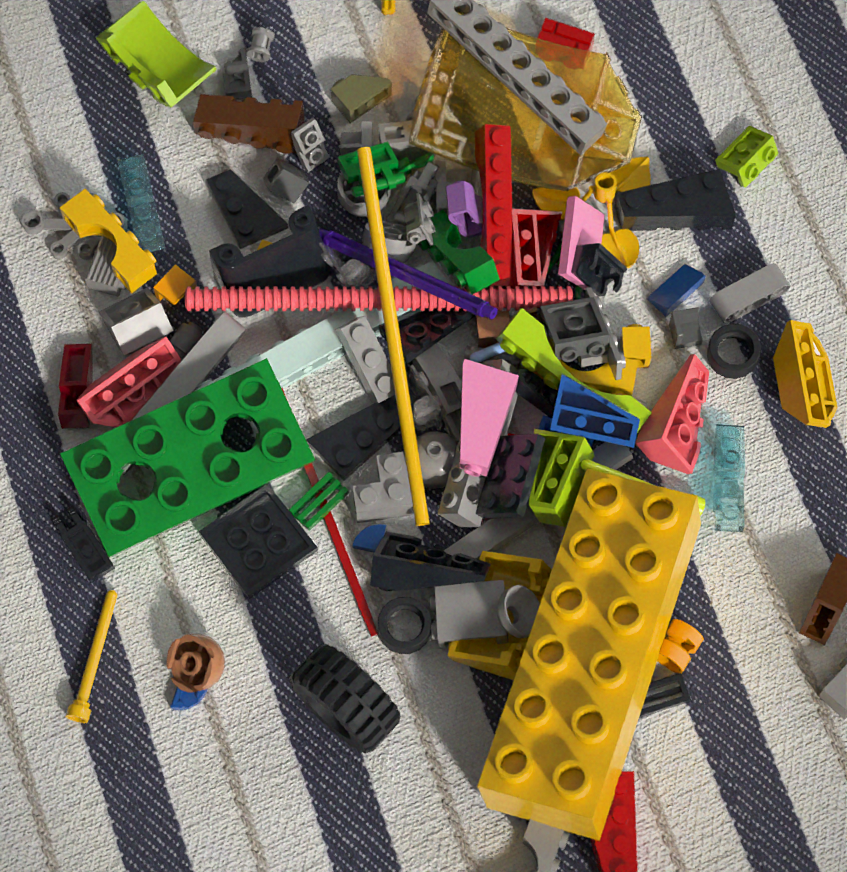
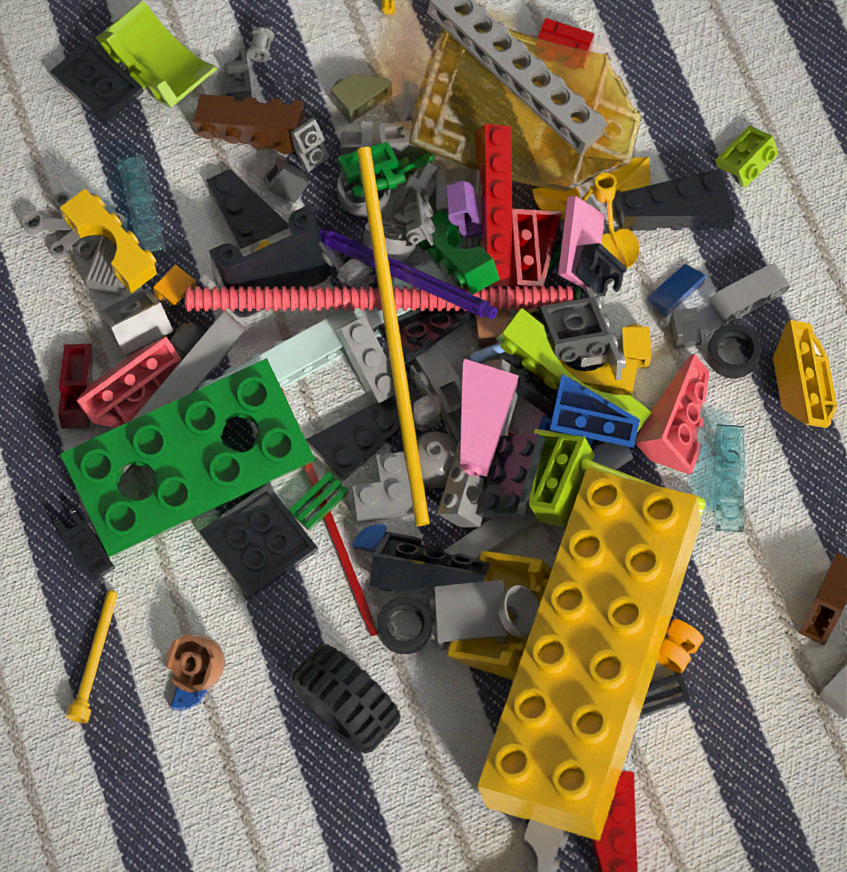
(96, 81): none -> black plate

